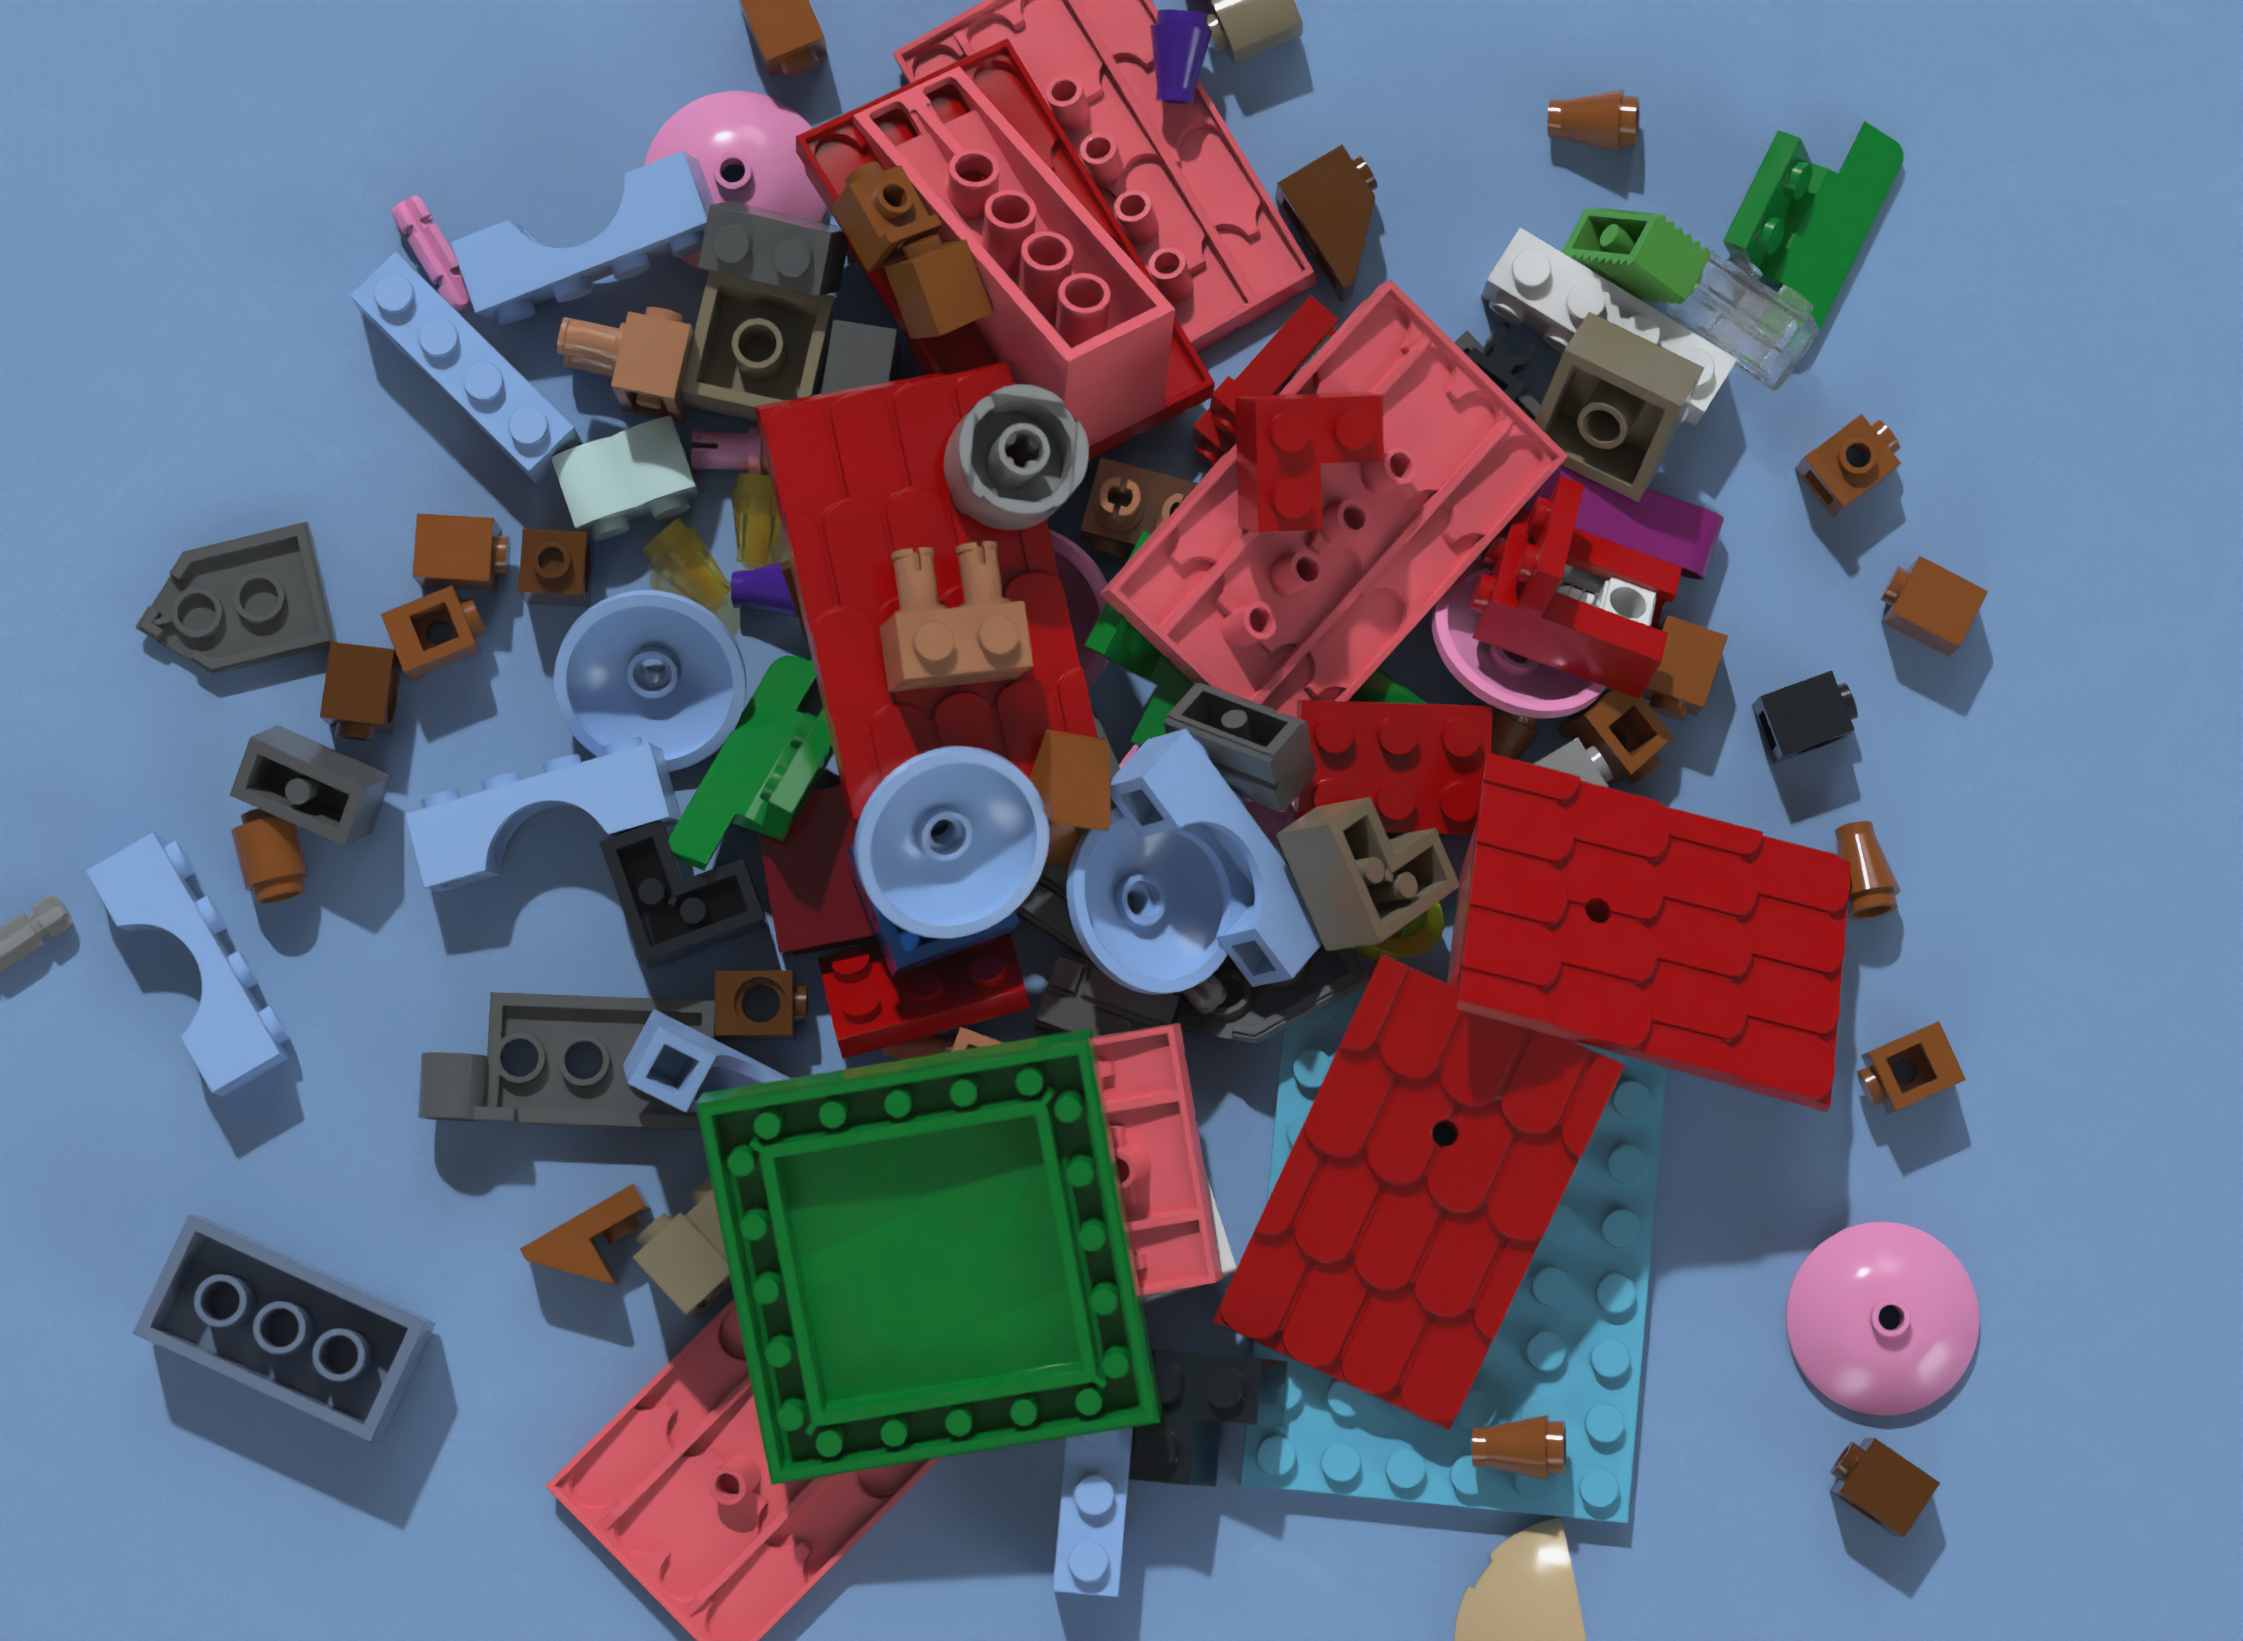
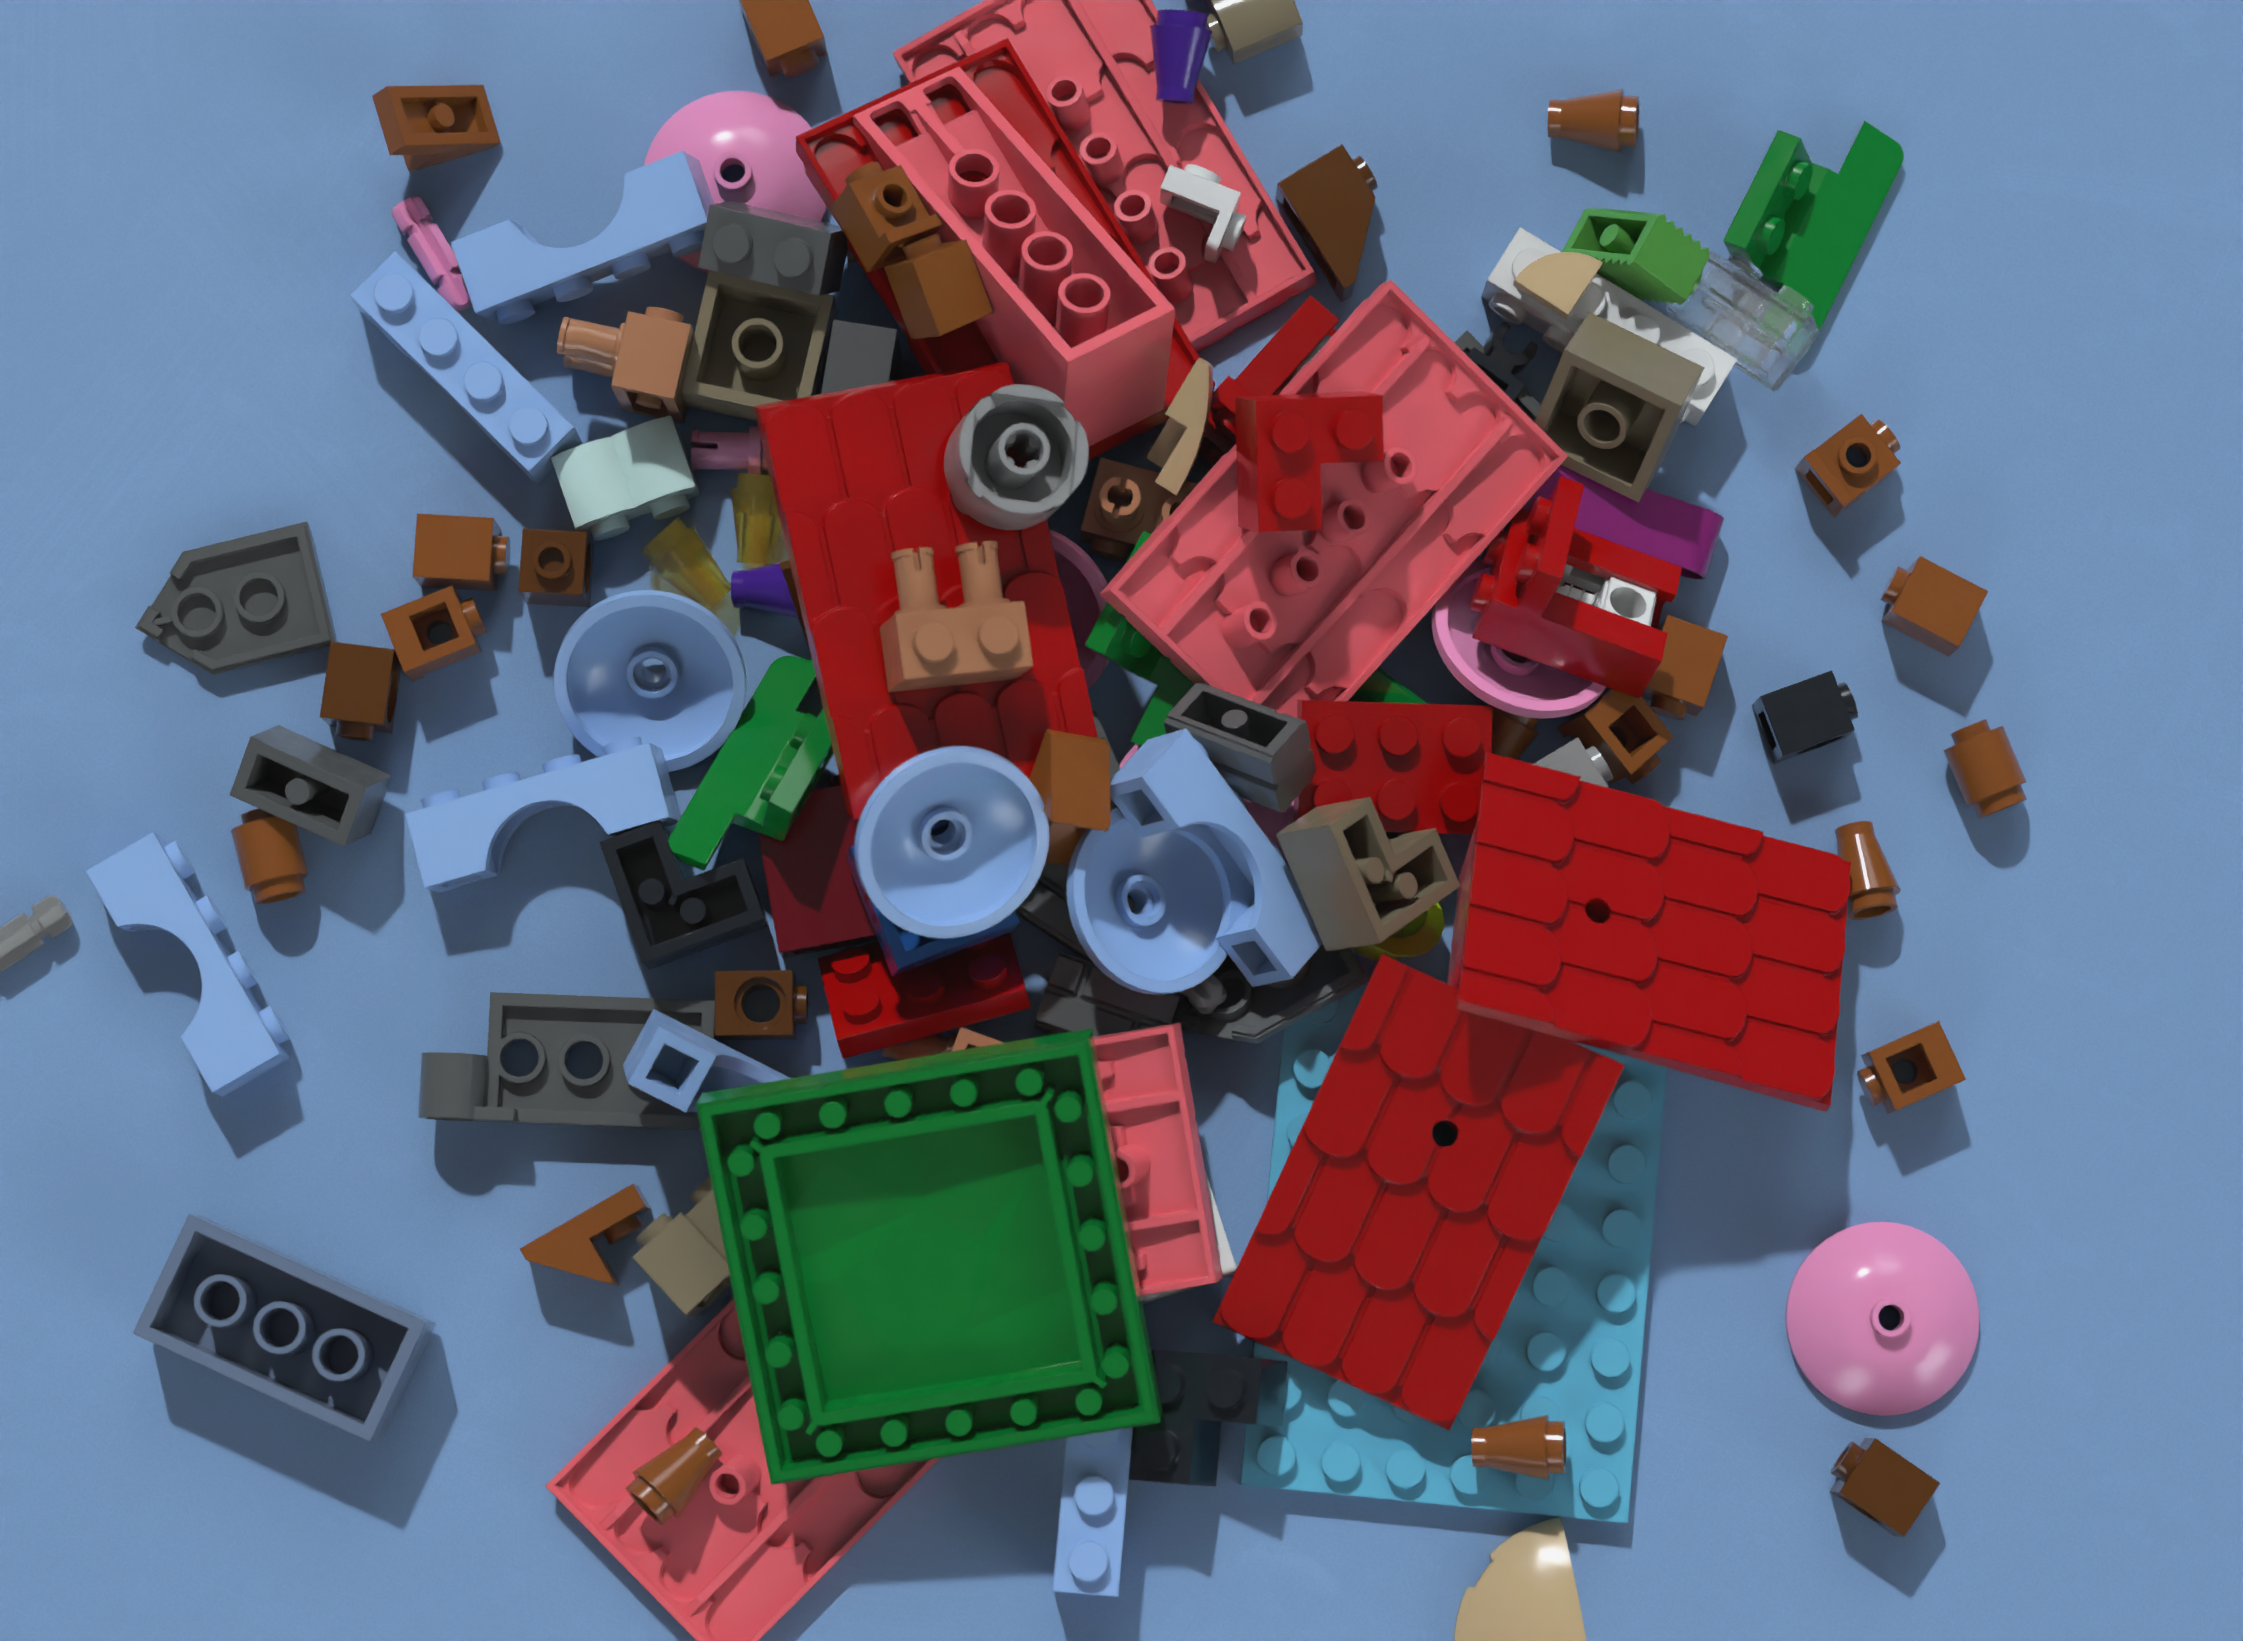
(435, 122): none -> dark orange slope
(672, 1477): none -> dark orange cone
(1185, 429): none -> tan brick
(1201, 195): none -> white bracket
(1558, 280): none -> tan tile
(1986, 768): none -> dark orange brick

